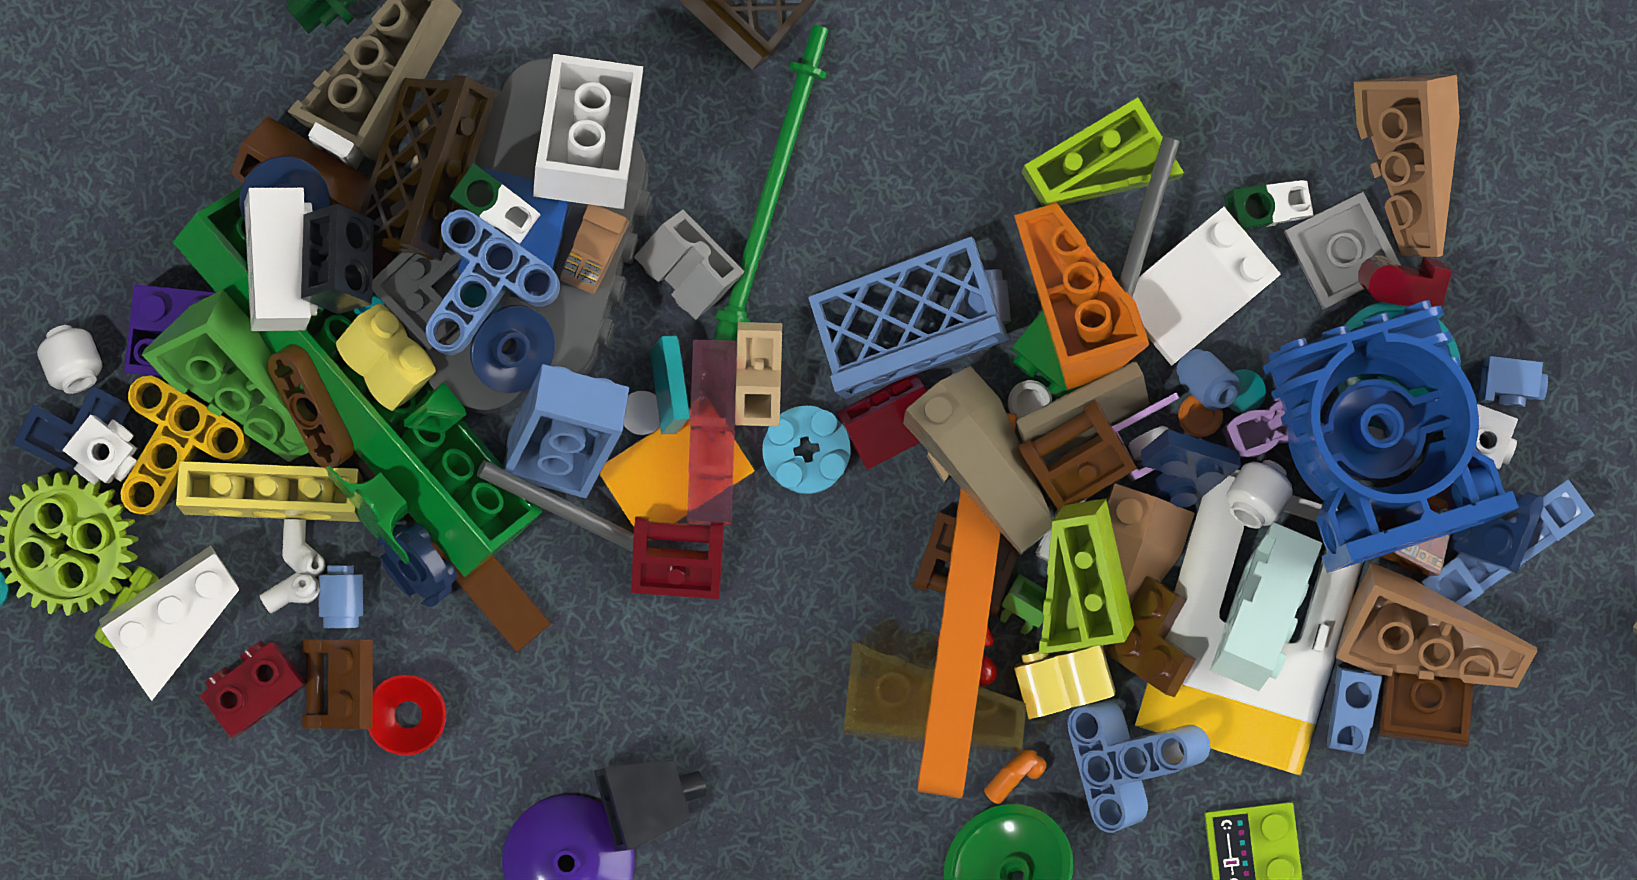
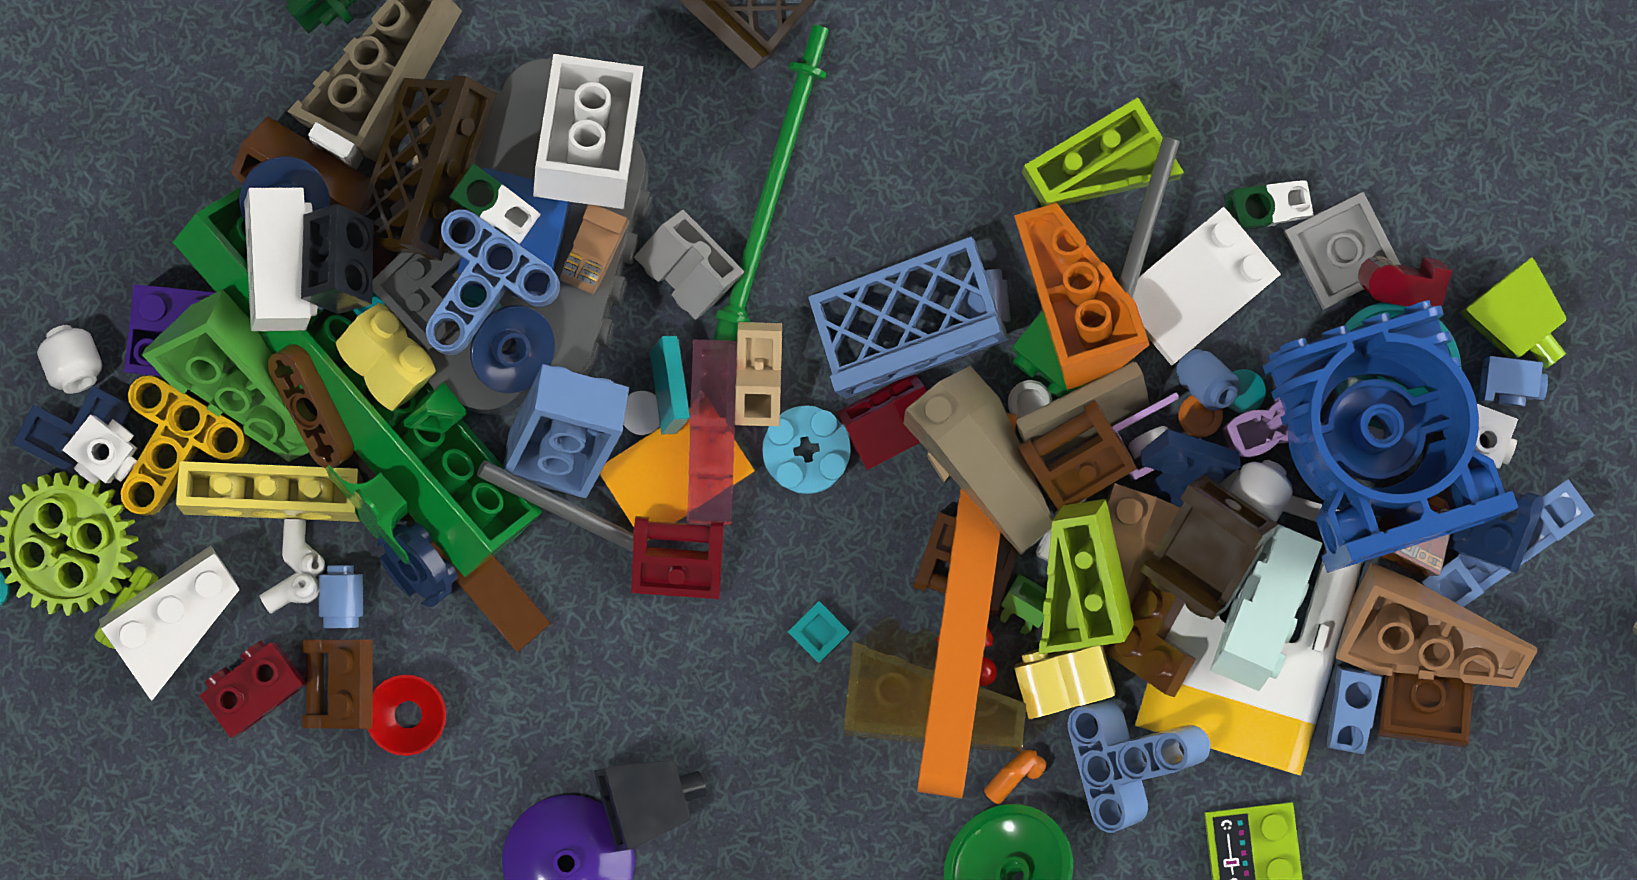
(818, 632): none -> teal tile
(1209, 548): none -> dark brown panel
(1415, 140): medium nougat wedge -> none
(1519, 315): none -> lime torso

